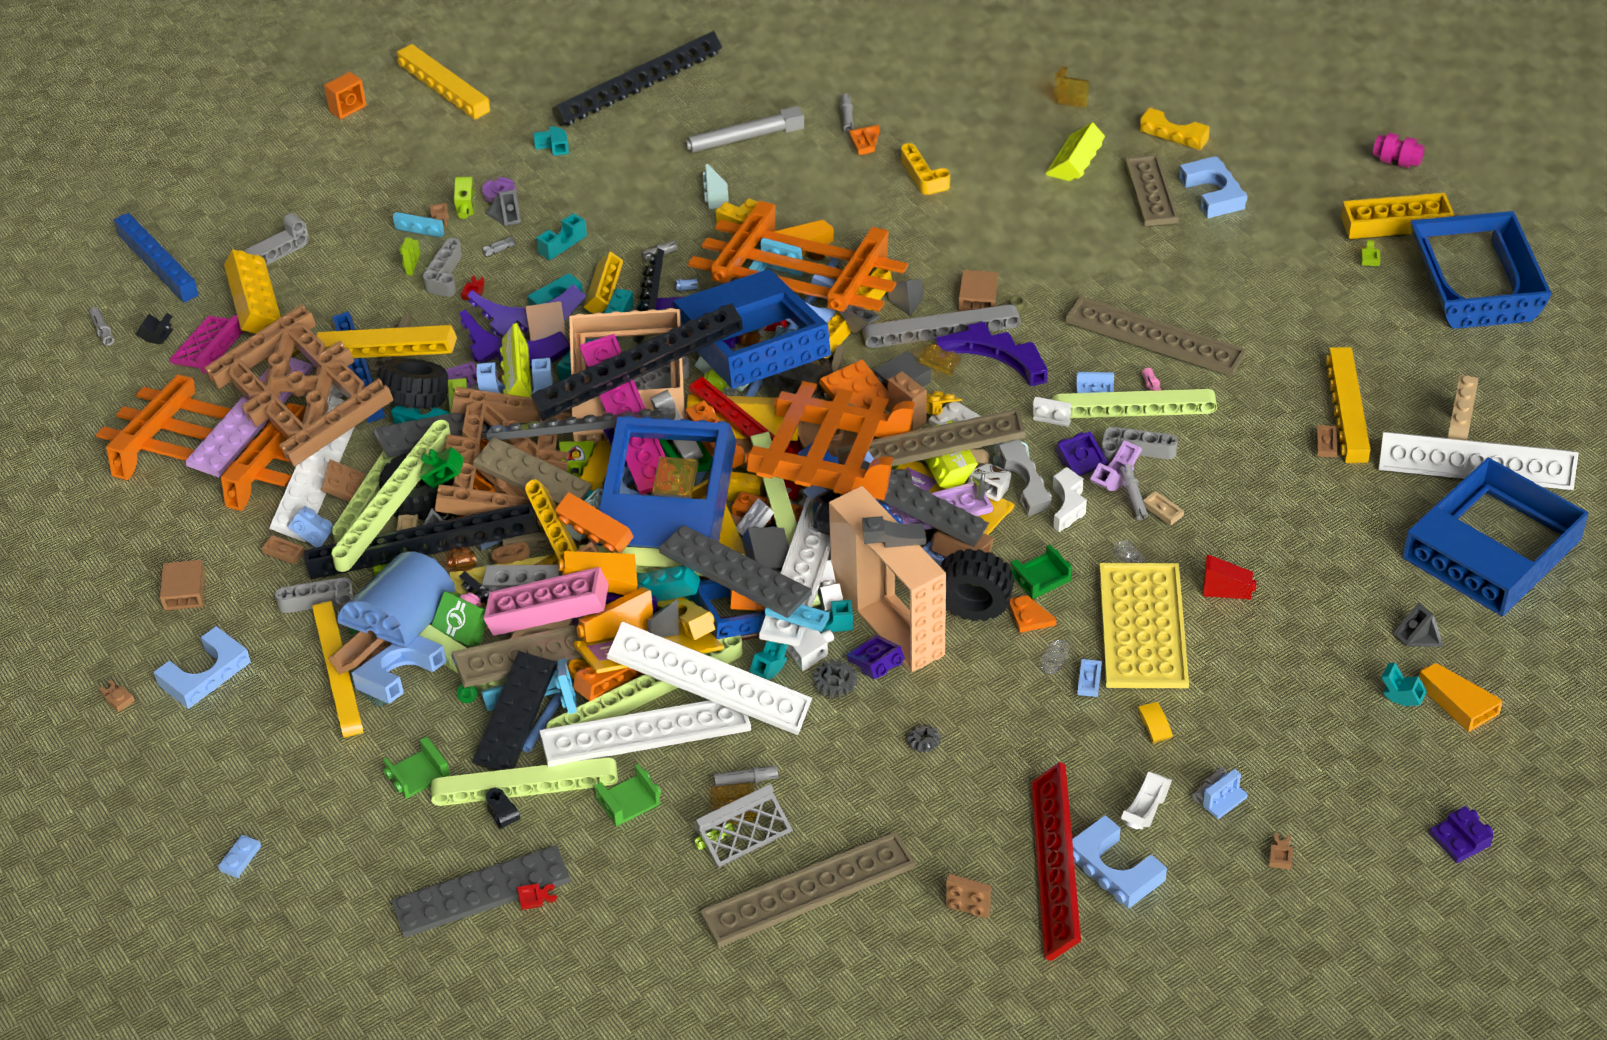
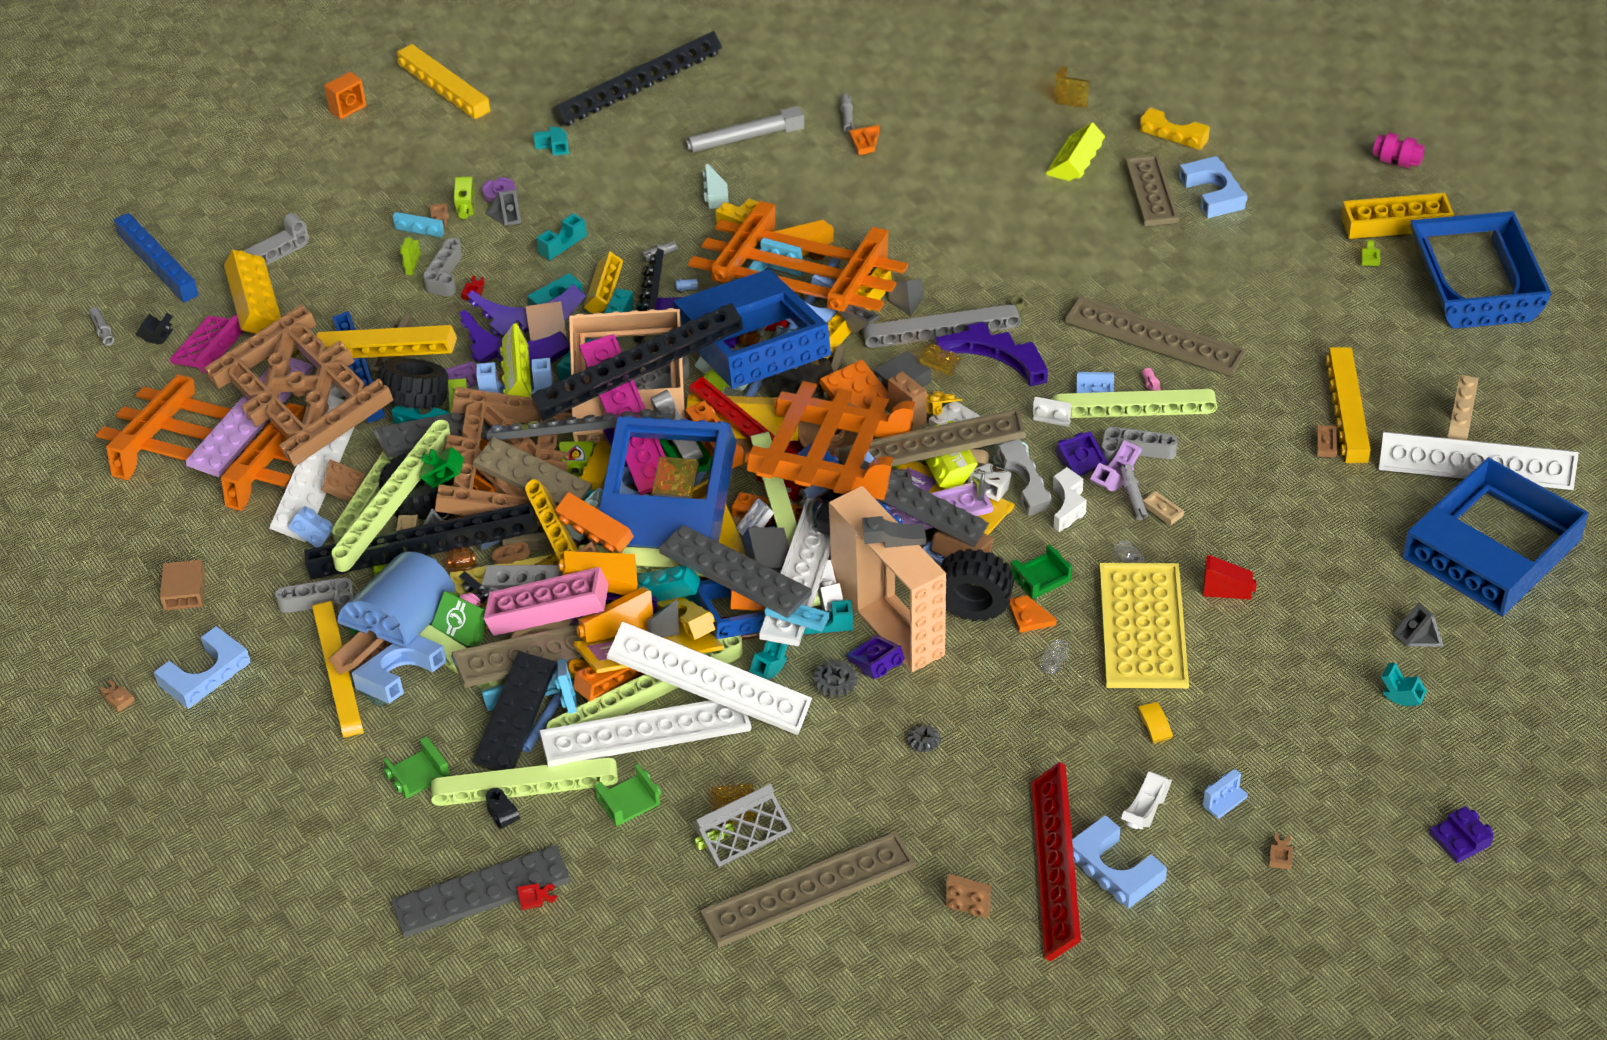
(239, 856): light blue plate -> none
(283, 549): medium nougat plate -> none
(467, 694): green plate -> none
(498, 246): axle -> none
(744, 483): yellow brick -> none
(744, 776): light grey pin -> none
(811, 648): white torso -> none
(925, 179): yellow beam -> none
(978, 290): medium nougat brick -> none
(1089, 678): light blue plate -> none
(1198, 796): light grey pin -> none
(1459, 697): light orange slope -> none

